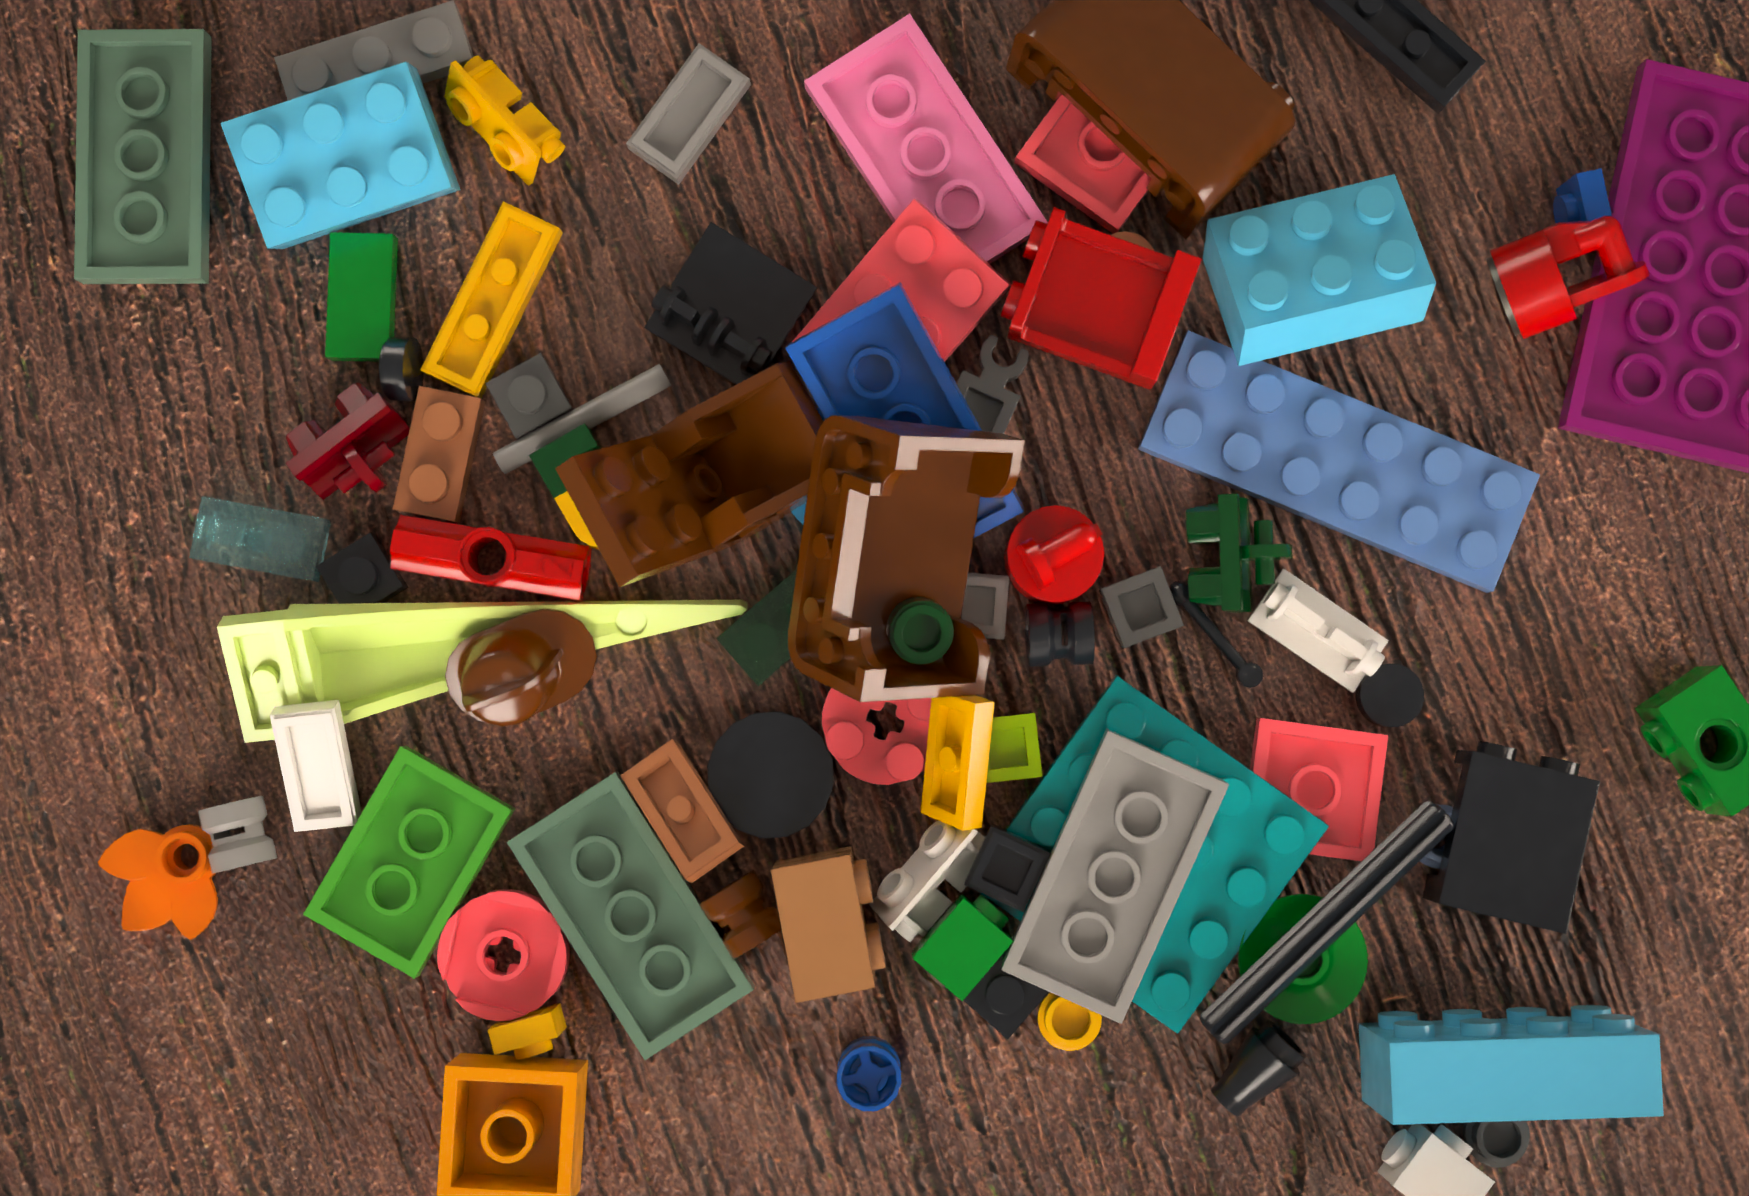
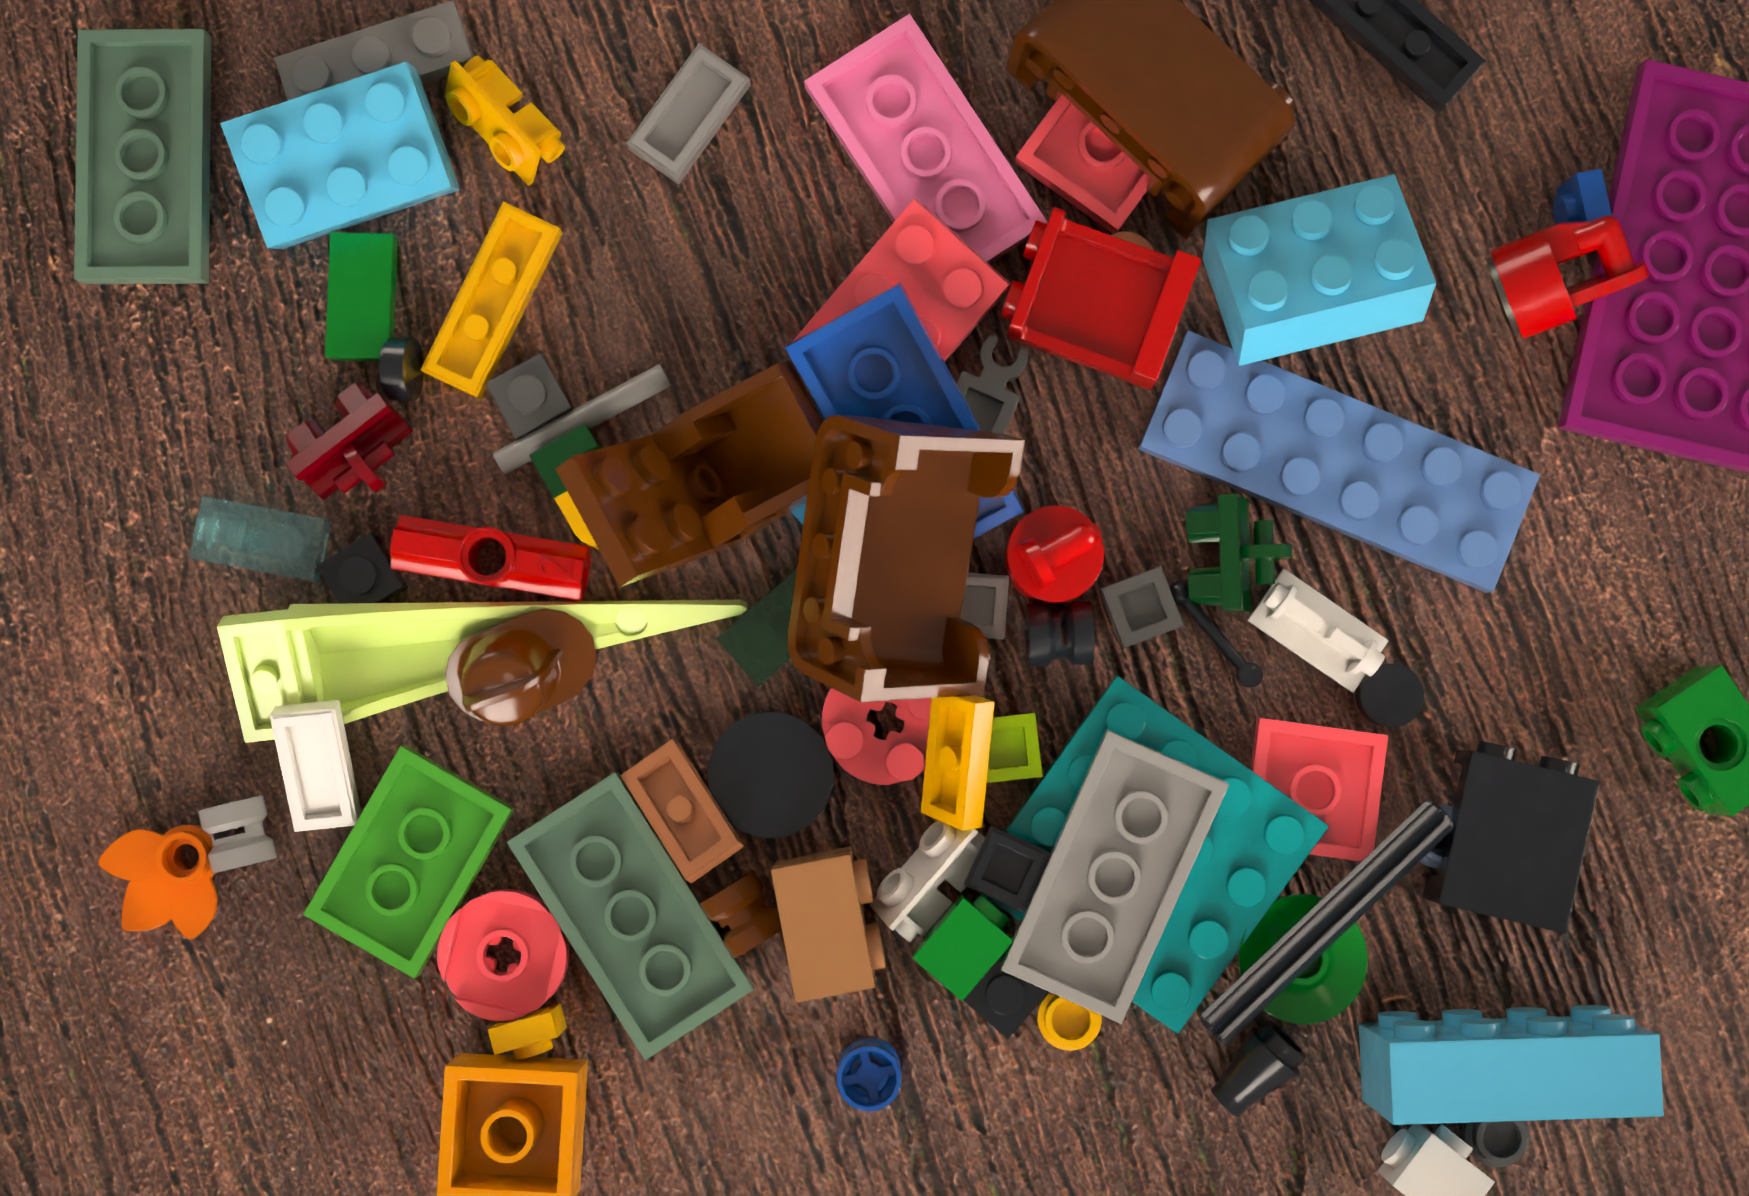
(439, 454): nougat plate -> none
(729, 306): black hinge -> none
(919, 630): dark green tile -> none

